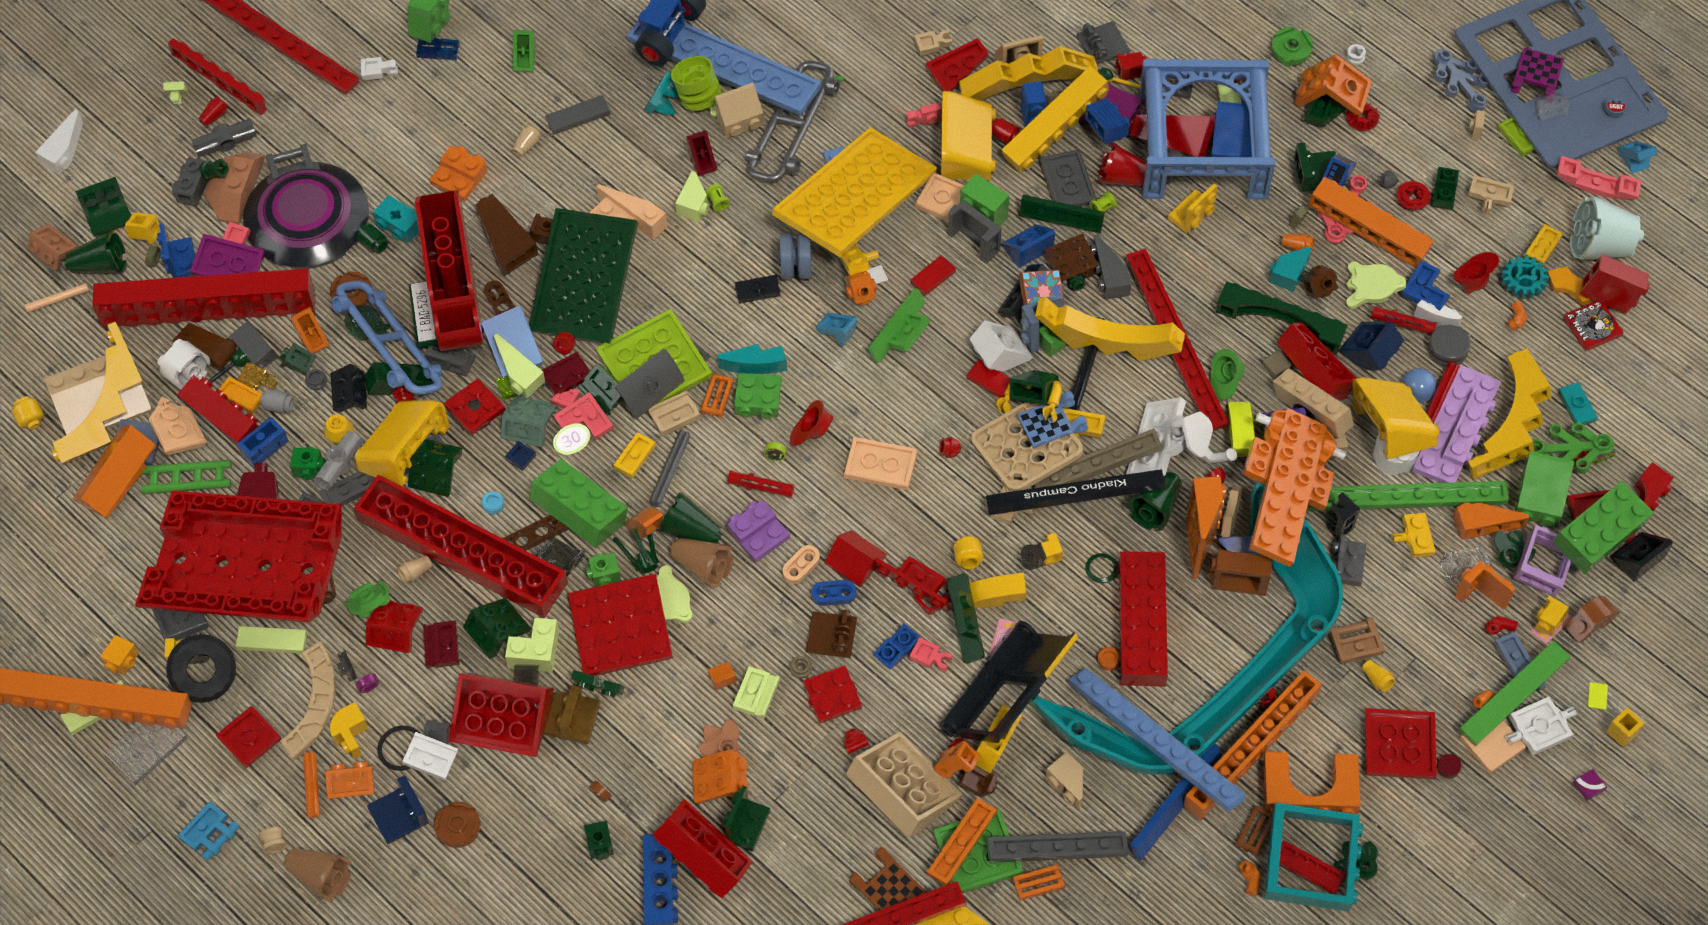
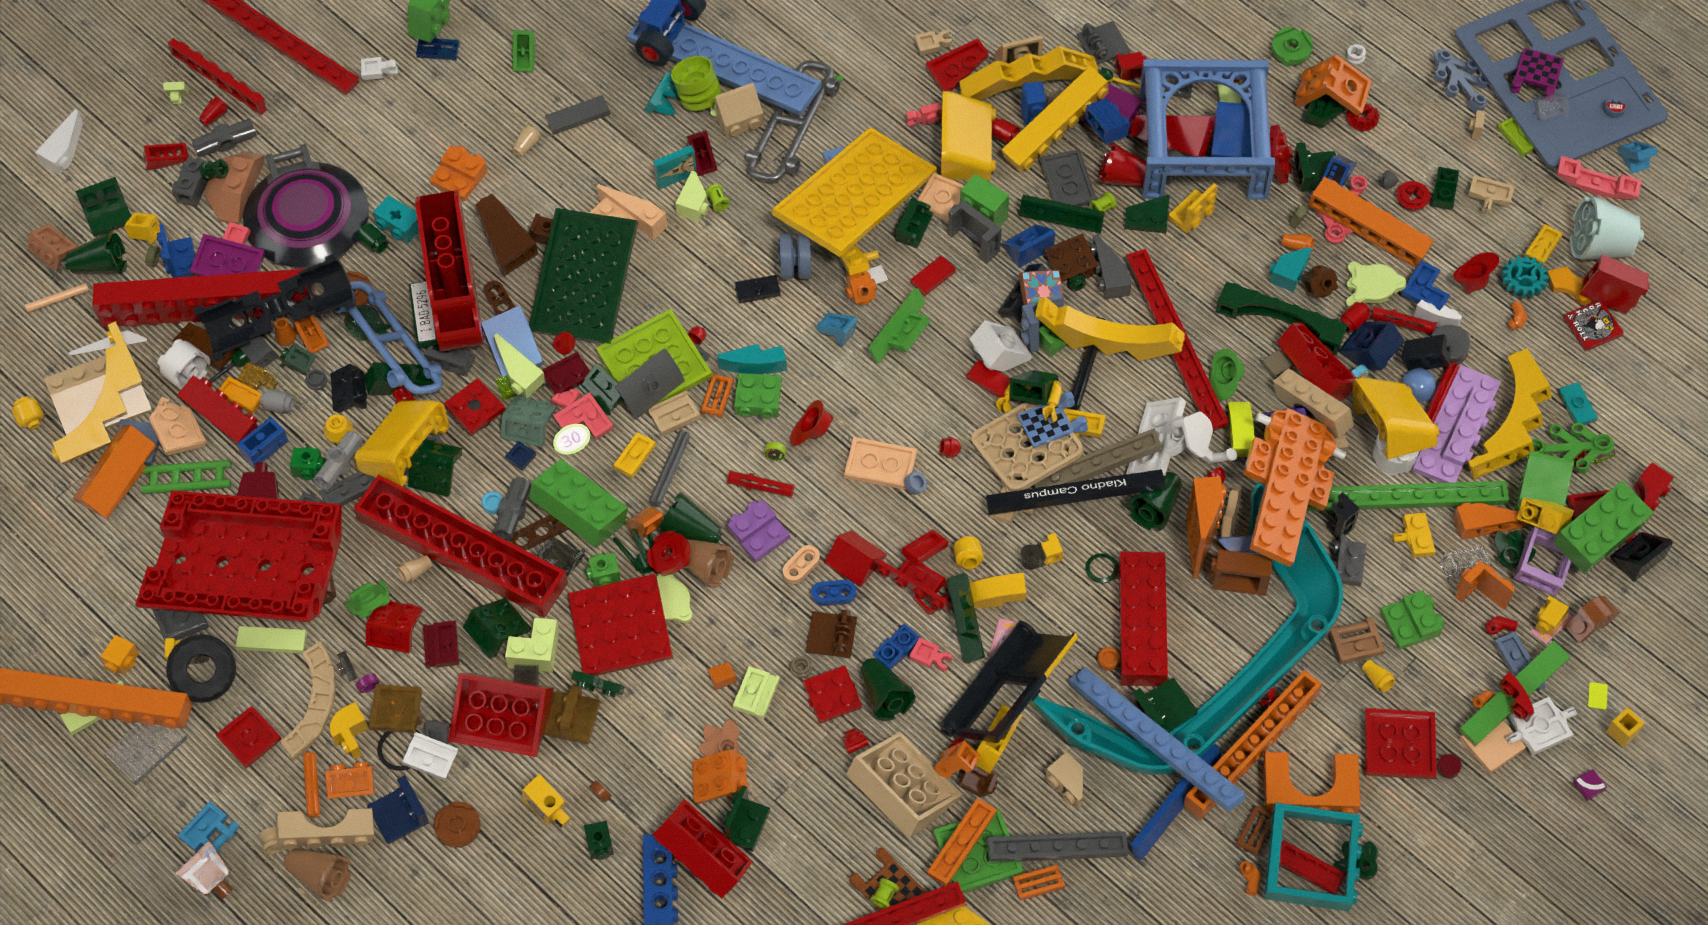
(128, 336): none -> white sticker
(163, 149): none -> red slope
(206, 872): none -> torso
(227, 336): none -> black piece
(284, 332): none -> orange cone
(296, 831): none -> tan arch
(396, 708): none -> pearl gold bracket
(512, 508): none -> dark grey piece
(539, 795): none -> yellow torso
(674, 167): none -> teal tile
(676, 560): none -> red plate
(697, 334): none -> red hinge
(884, 893): none -> lime bush
(886, 690): none -> dark green cone
(914, 223): none -> dark green hinge
(915, 483): none -> sand blue tile
(925, 547): none -> red tile
(1148, 215): none -> dark green wing
(1166, 705): none -> dark green bracket
(1281, 153): none -> red plate
(1355, 316): none -> red brick
(1360, 371): none -> medium azure tile
(1412, 620): none -> bright green plate
(1426, 352): none -> black hinge
(1522, 704): none -> red slope
(1545, 514): none -> yellow slope

